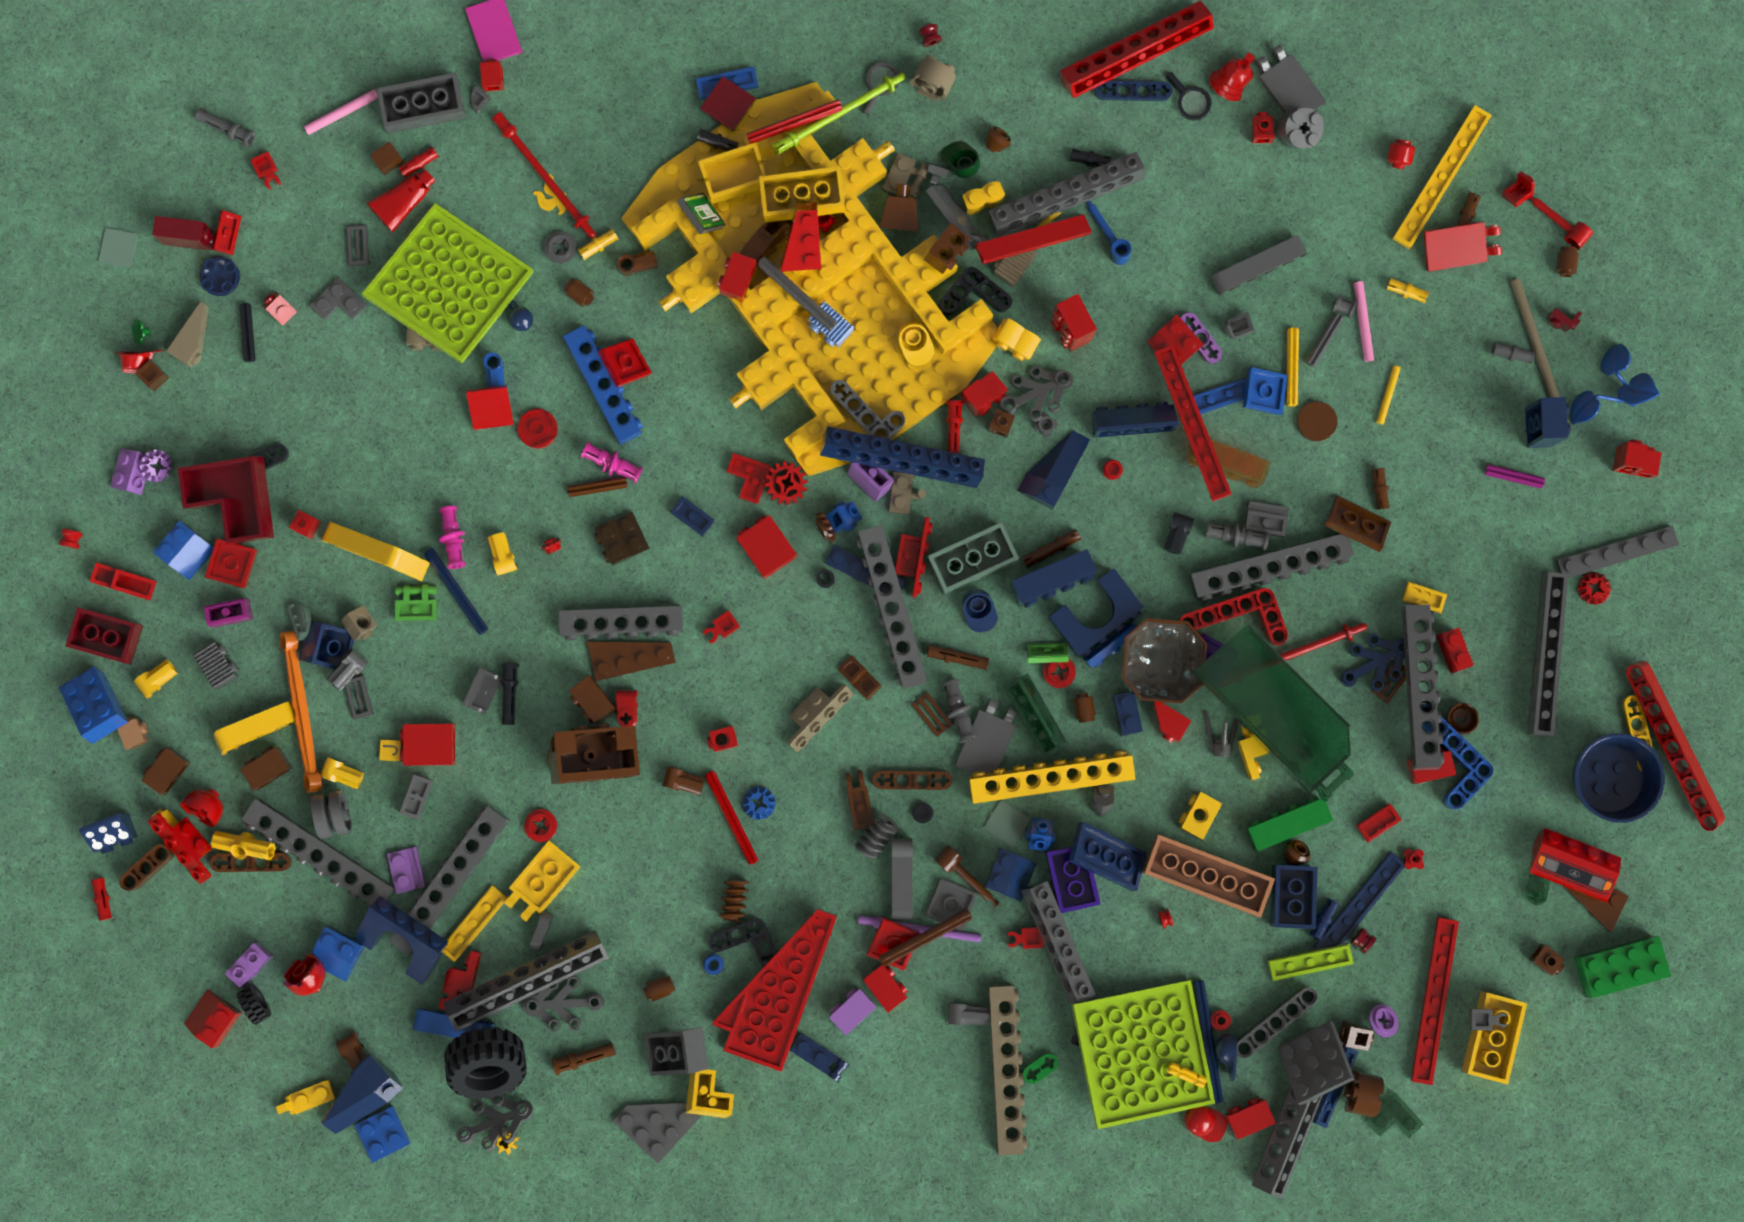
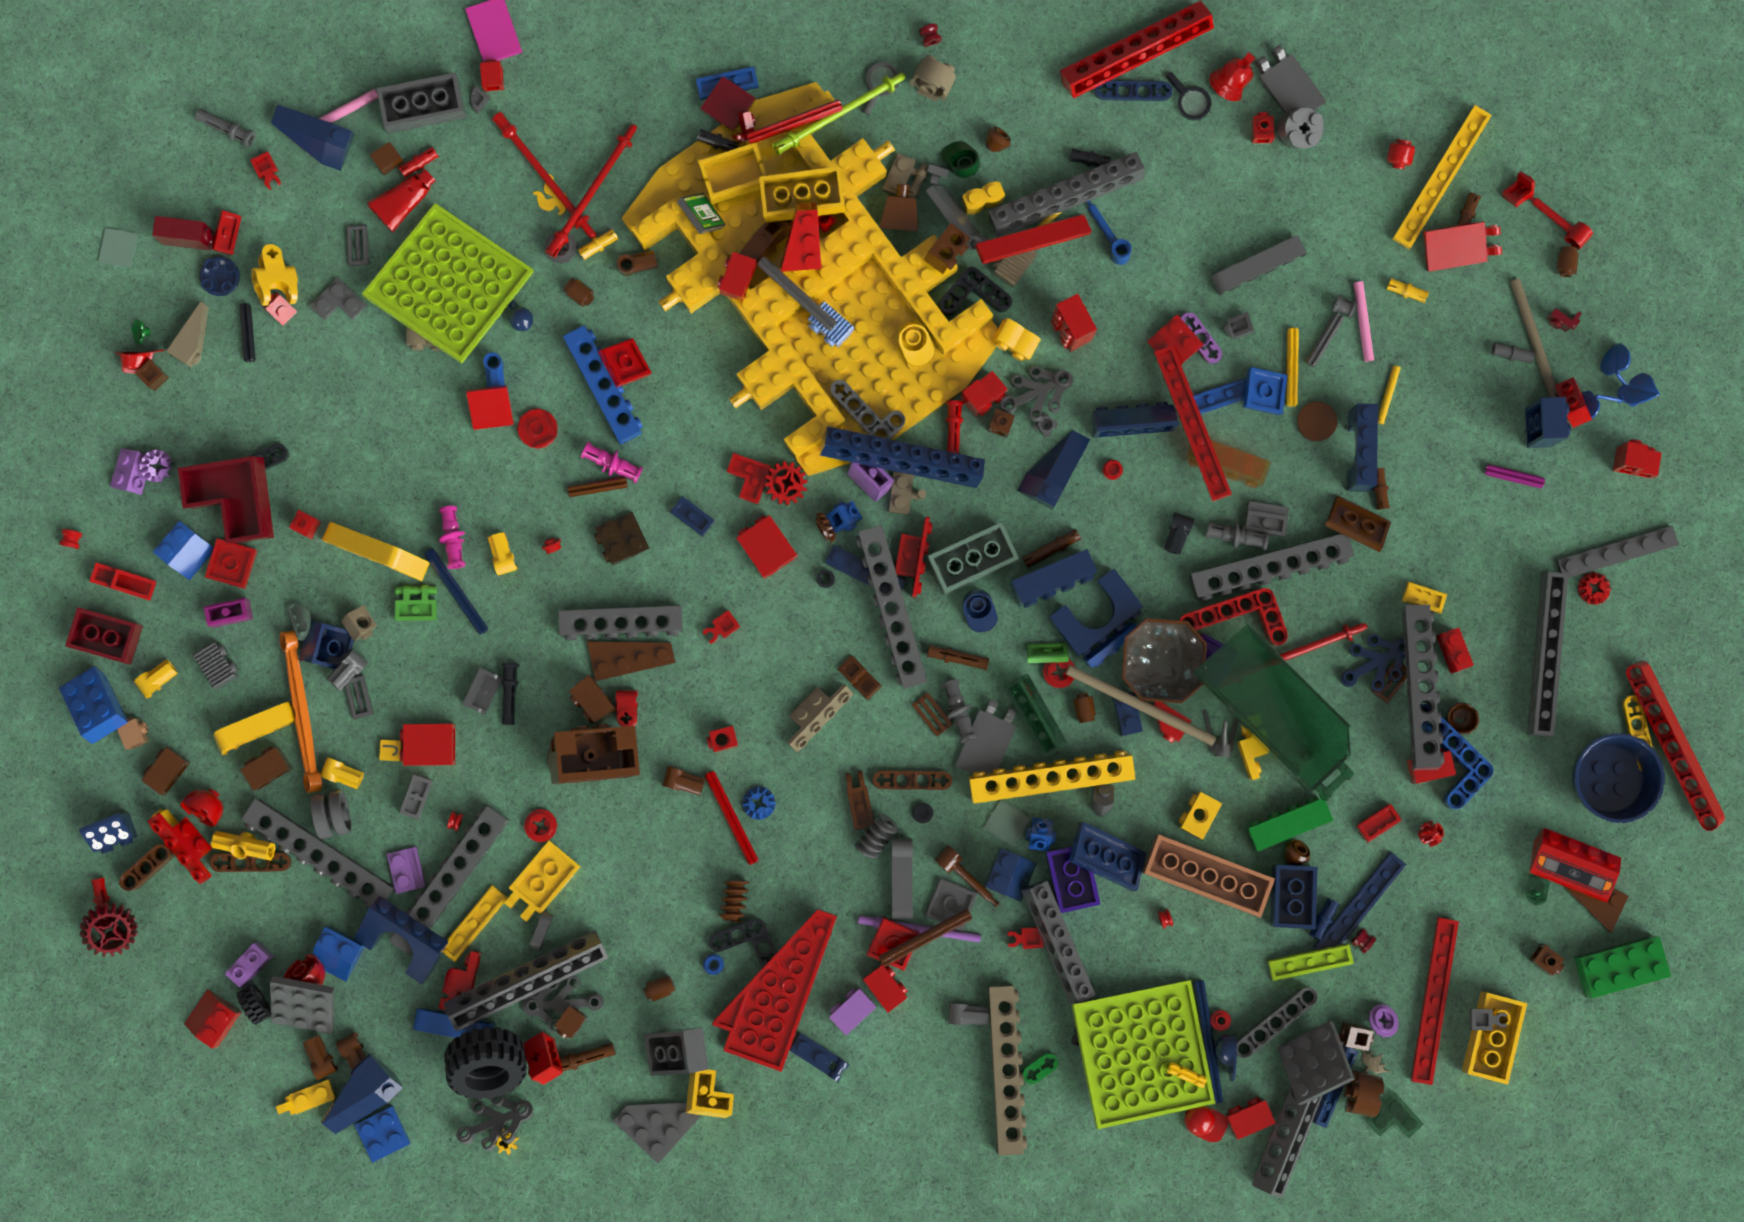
(122, 938): none -> dark red gear
(274, 275): none -> yellow piece
(302, 1005): none -> dark grey plate
(319, 138): none -> dark blue wedge
(320, 1059): none -> reddish brown piece
(455, 821): none -> red bush
(542, 1058): none -> red brick
(561, 237): none -> red bar
(570, 1022): none -> reddish brown brick
(747, 124): none -> red bracket
(1140, 705): none -> dark tan piece
(1364, 422): none -> dark blue arch
(1373, 1063): none -> dark tan piece
(1408, 856): red plate -> none
(1431, 833): none -> red gear
(1578, 409): none -> red brick

